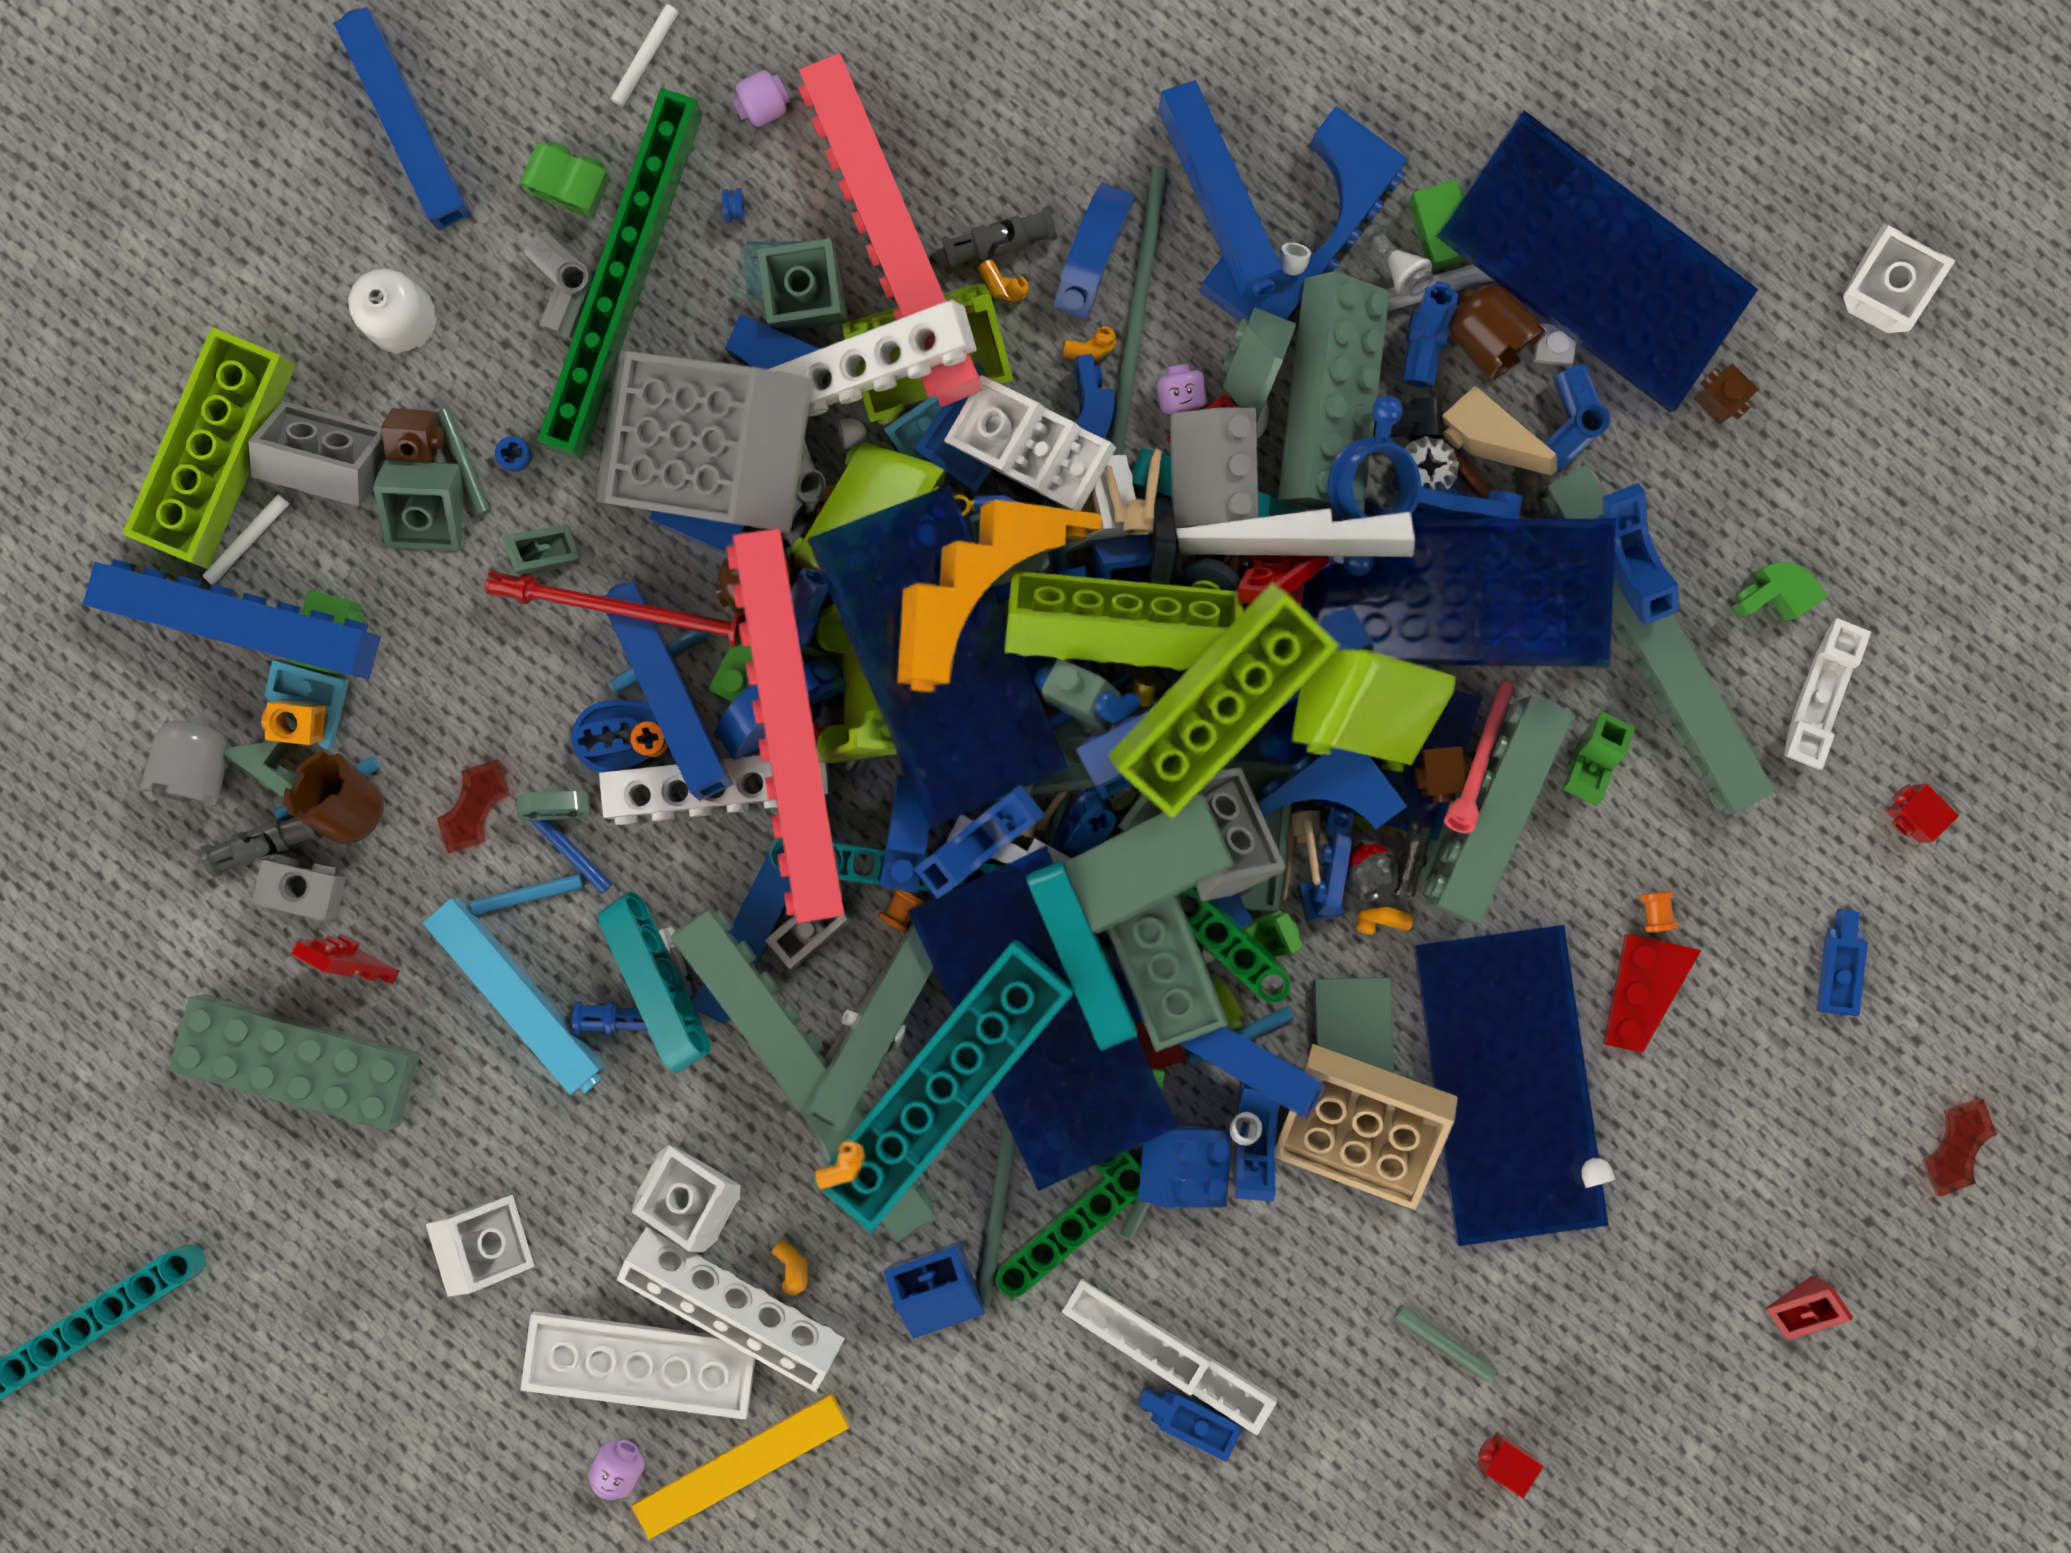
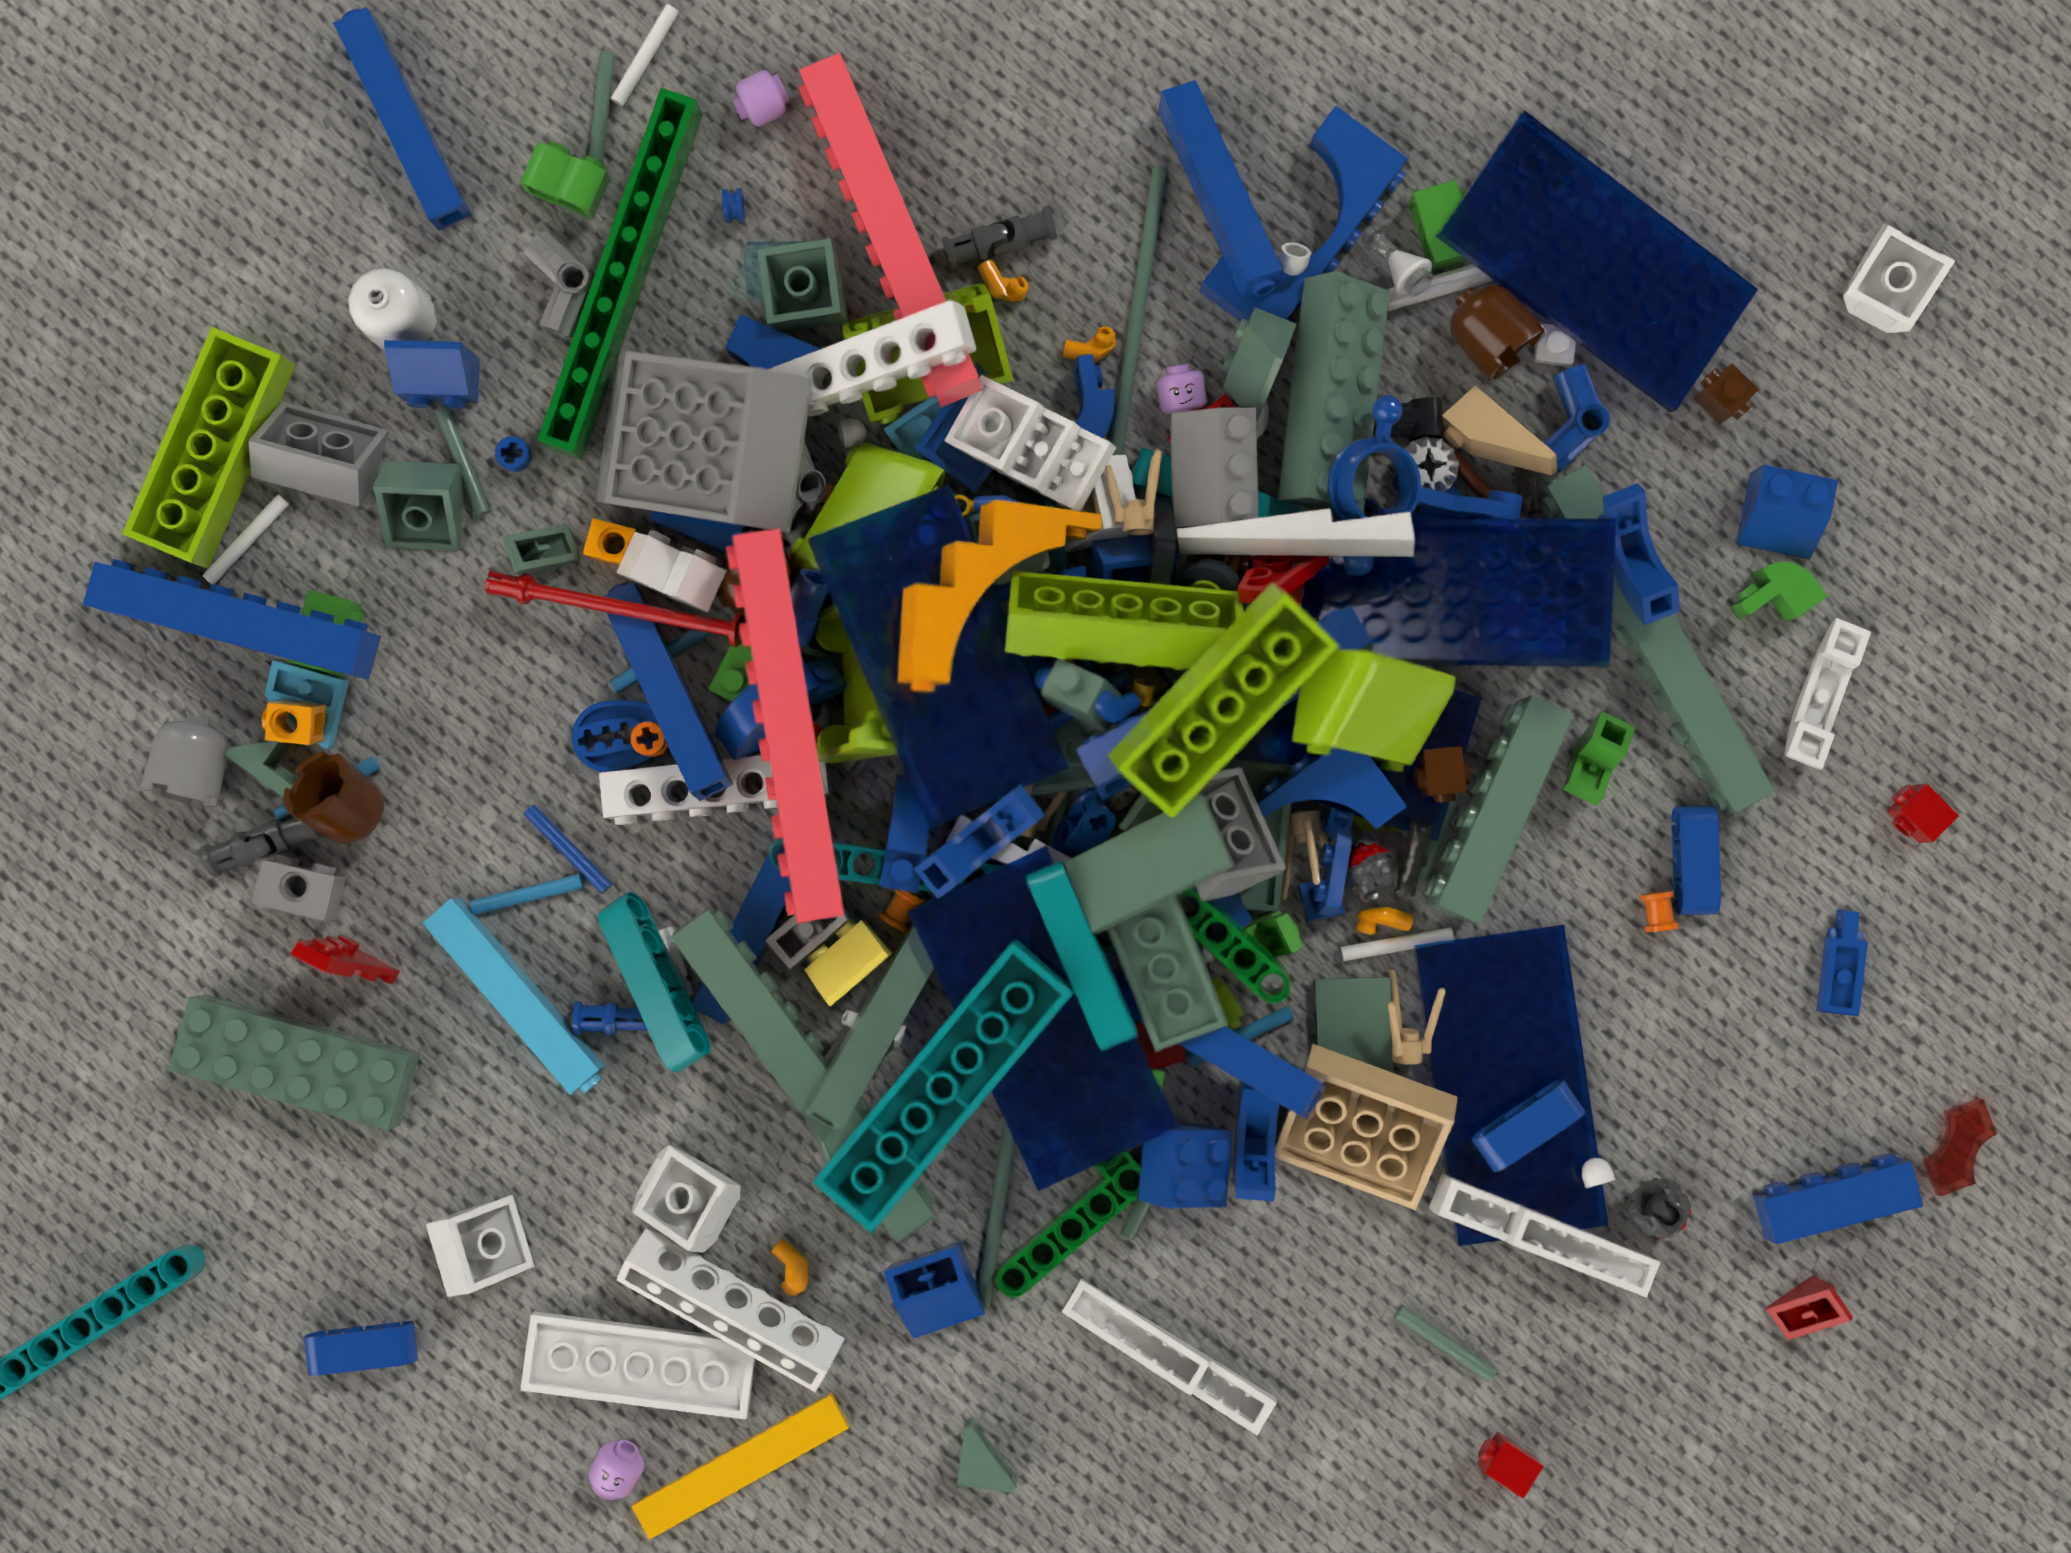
(360, 1349): none -> blue beam
(411, 435): reddish brown brick -> none
(433, 373): none -> blue slope
(480, 792): clear red tile -> none
(553, 805): sand green beam -> none
(598, 540): none -> light orange brick
(601, 105): none -> sand green bar
(679, 575): none -> white brick
(845, 1168): light orange arm -> none
(846, 961): none -> light yellow slope
(982, 1464): none -> sand green slope
(1092, 250): blue arch -> none
(1192, 1421): blue hinge -> none
(1253, 1129): white hinge -> none
(1394, 944): none -> white bar
(1406, 1042): none -> tan plant
(1428, 335): blue piece -> none
(1463, 814): coral piece -> none
(1528, 1125): none -> blue beam
(1543, 1235): none -> white slope
(1644, 989): red wing -> none
(1659, 1208): none -> dark grey piece
(1697, 860): none -> blue beam
(1786, 511): none -> blue slope
(1837, 1199): none -> blue brick

